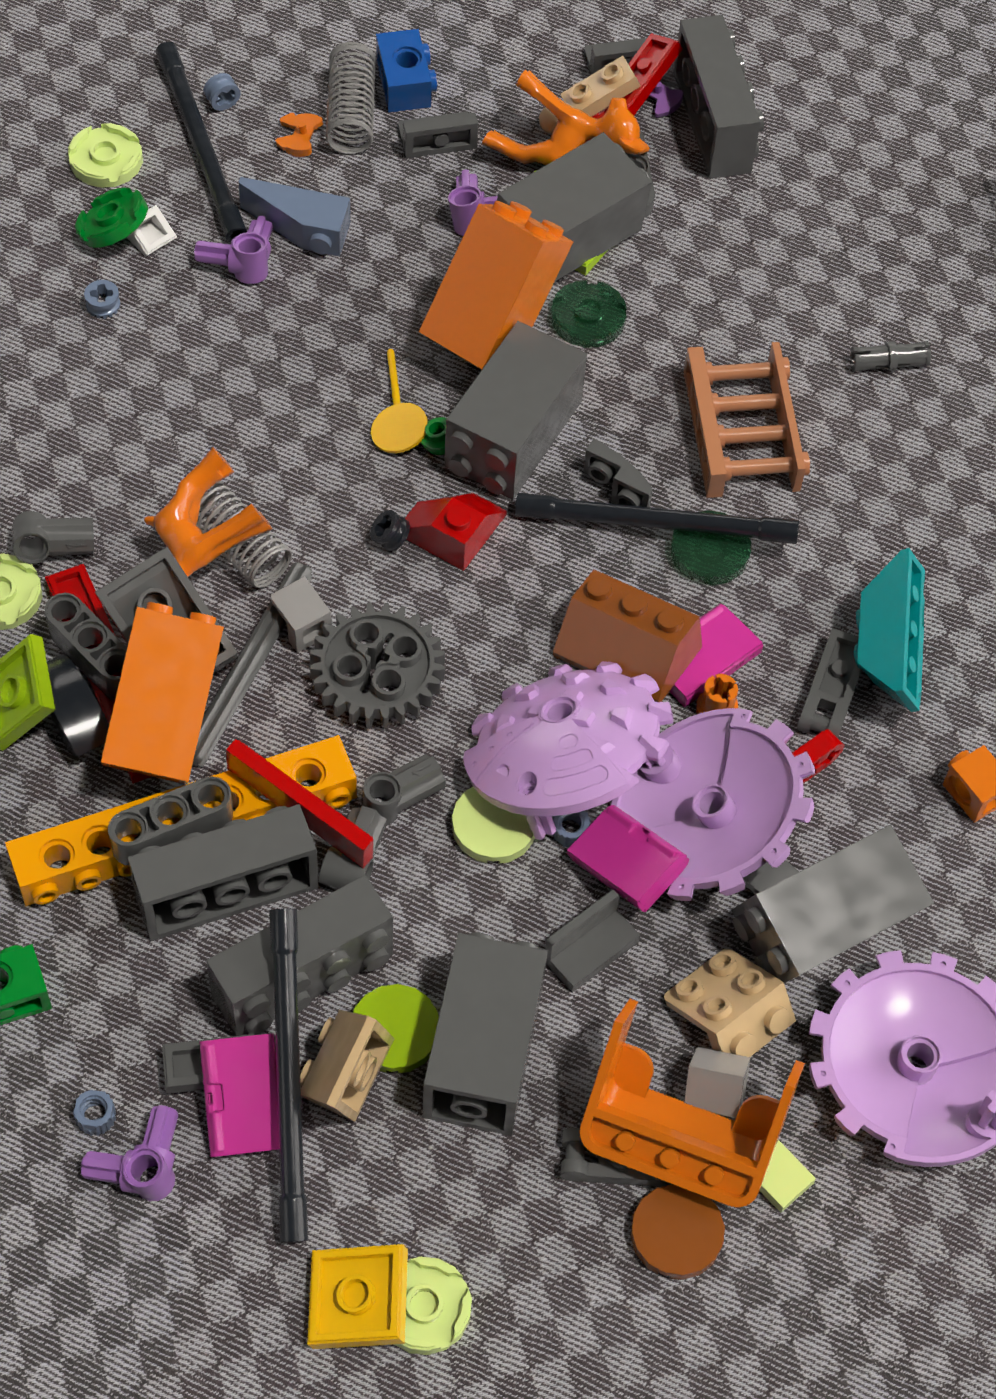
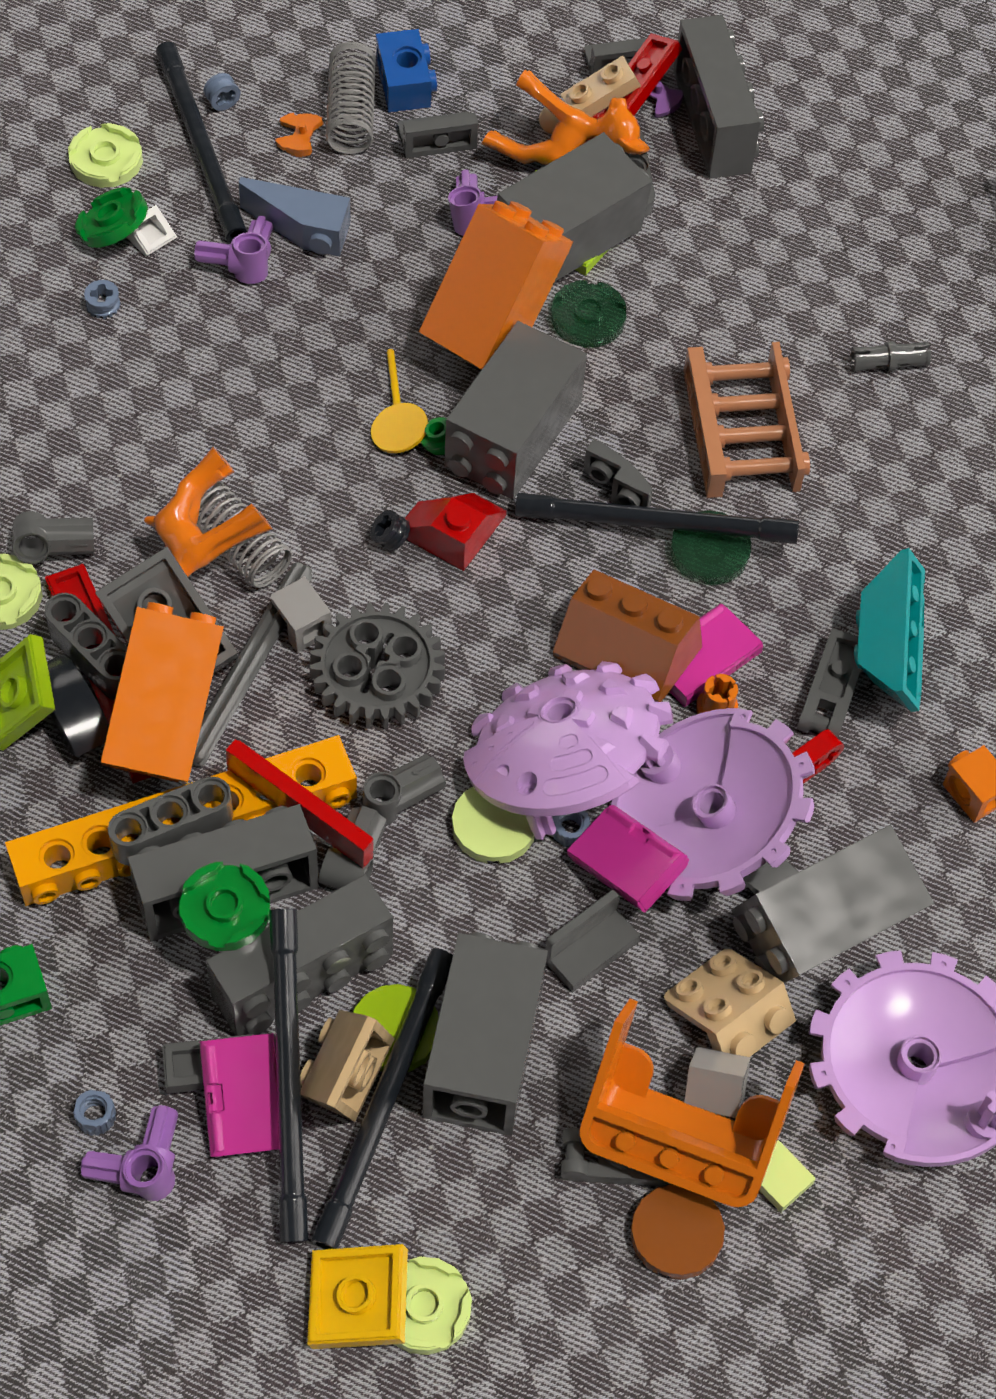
(224, 906): none -> green tile
(339, 1207): none -> black piece

